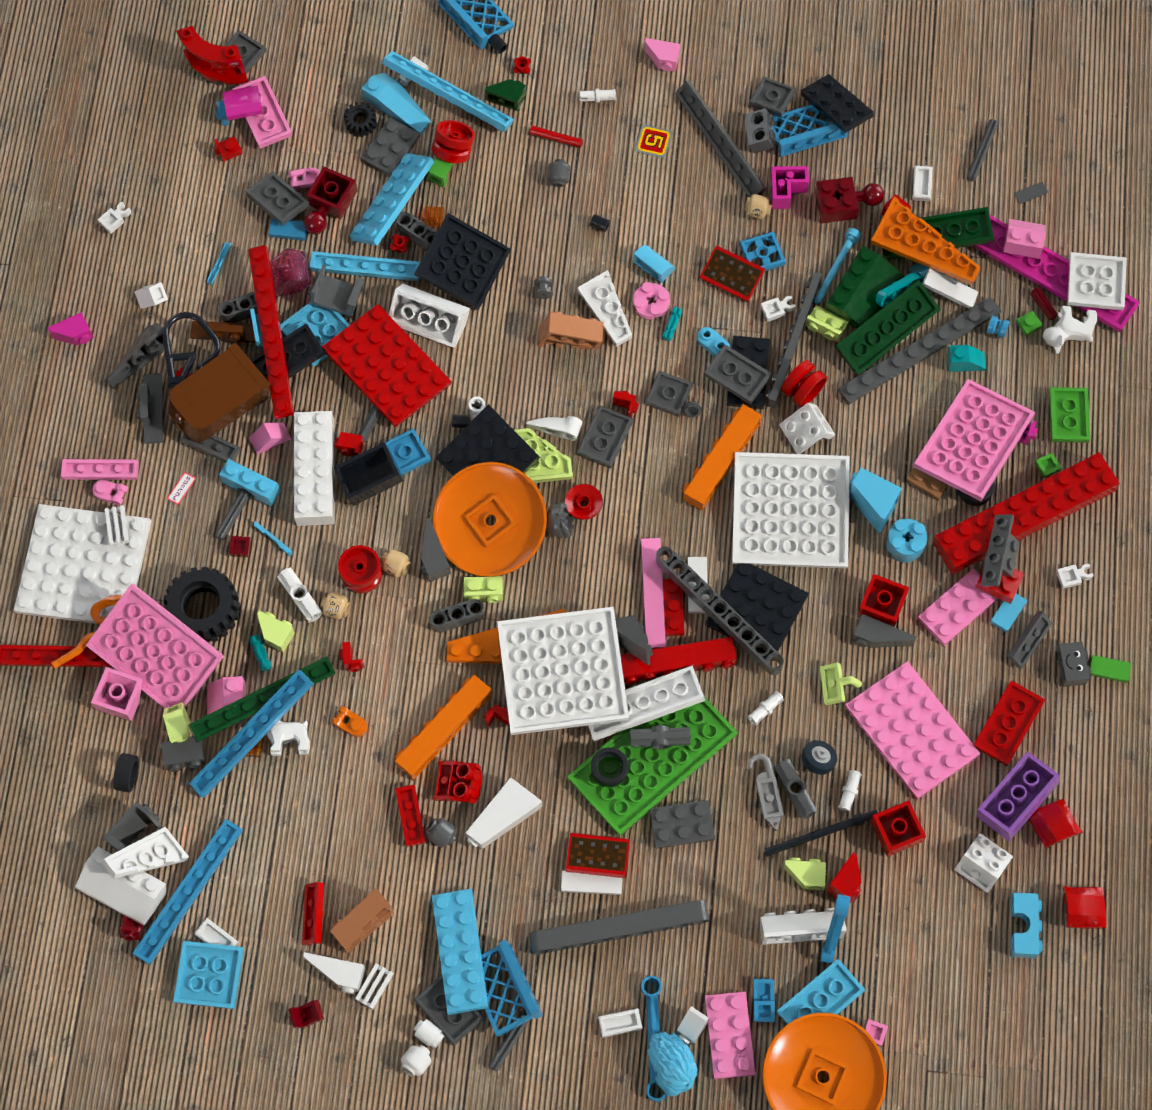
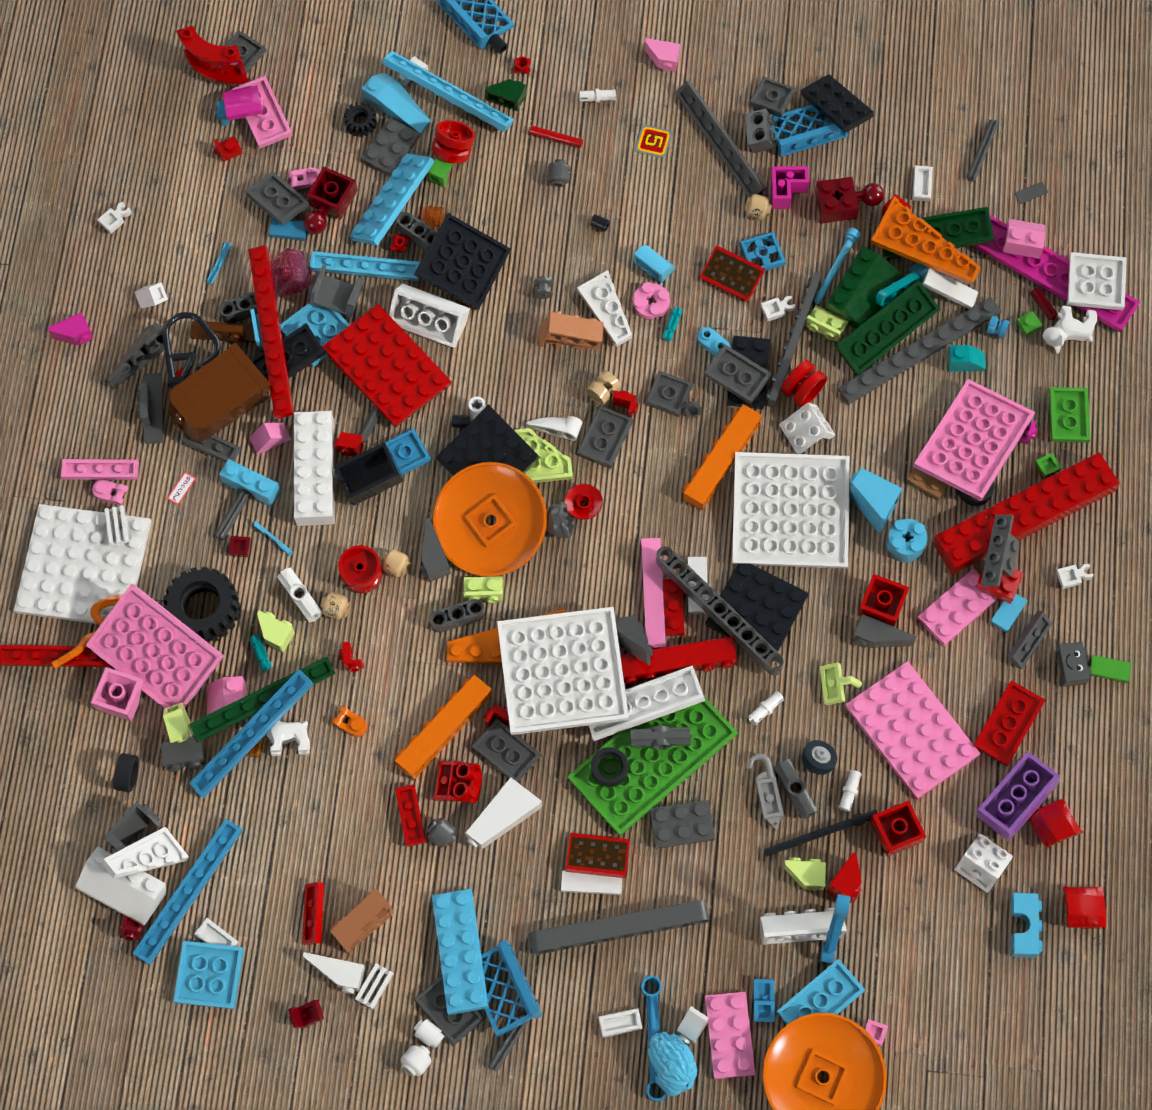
(505, 751): none -> dark grey tile
(605, 385): none -> tan wheel

